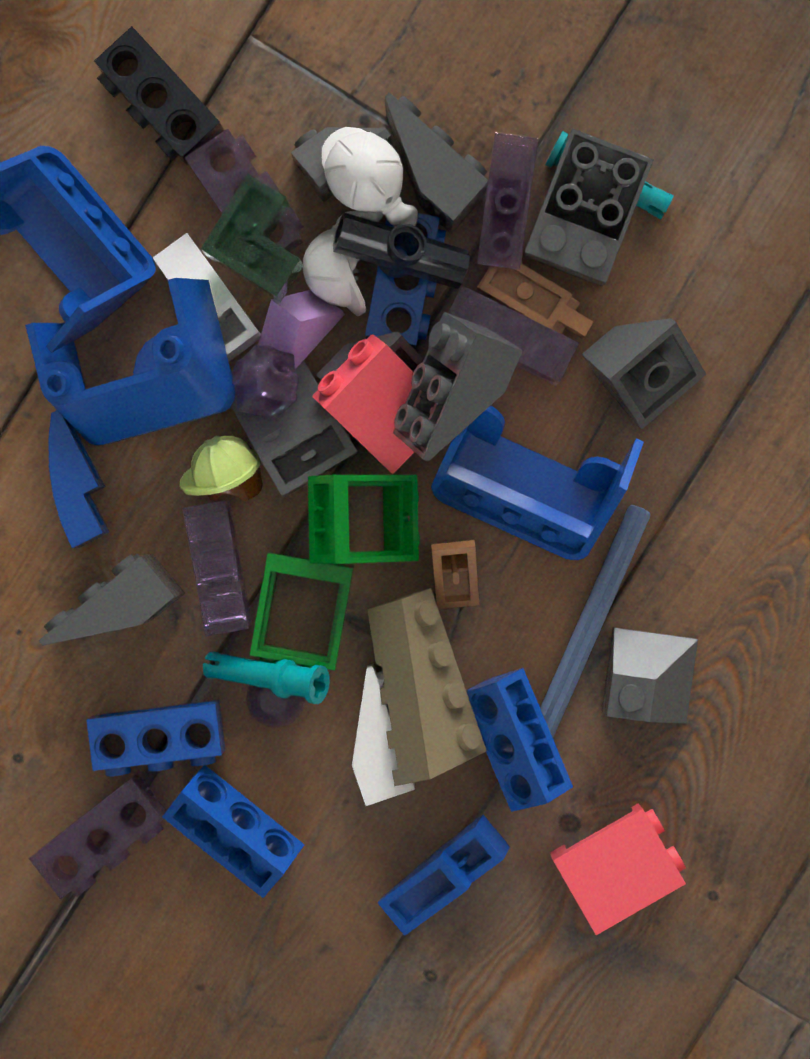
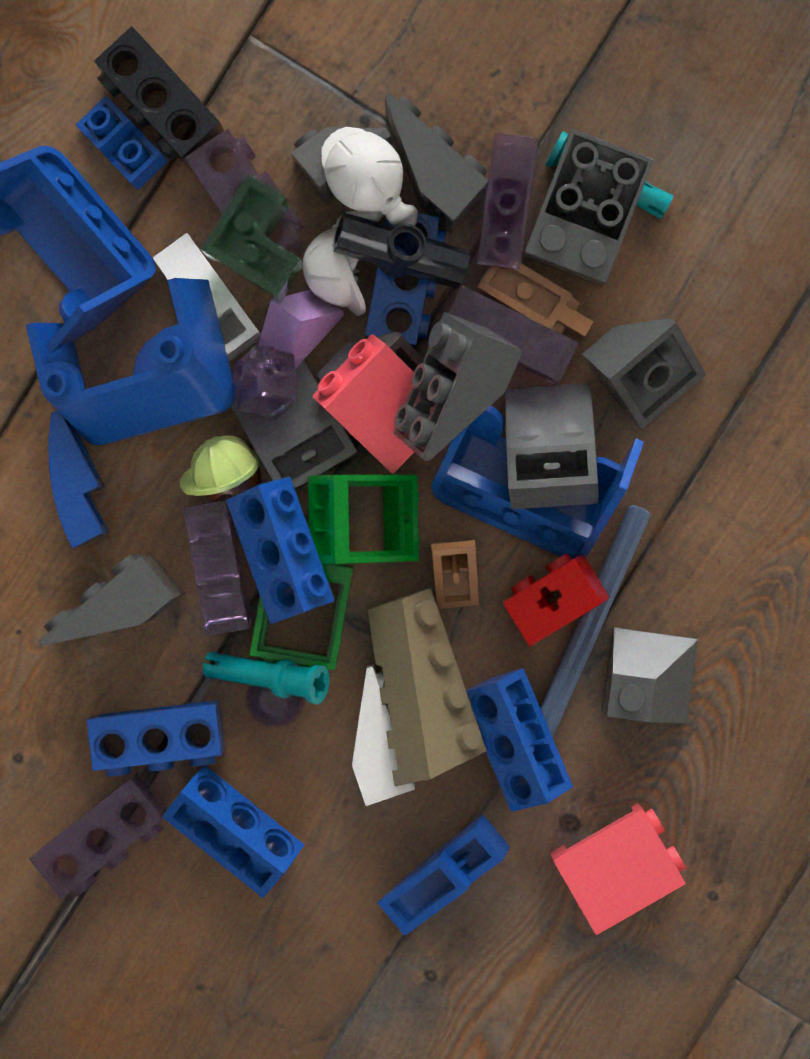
(121, 142): none -> blue slope
(280, 549): none -> blue brick
(551, 446): none -> dark grey slope
(579, 591): none -> red brick

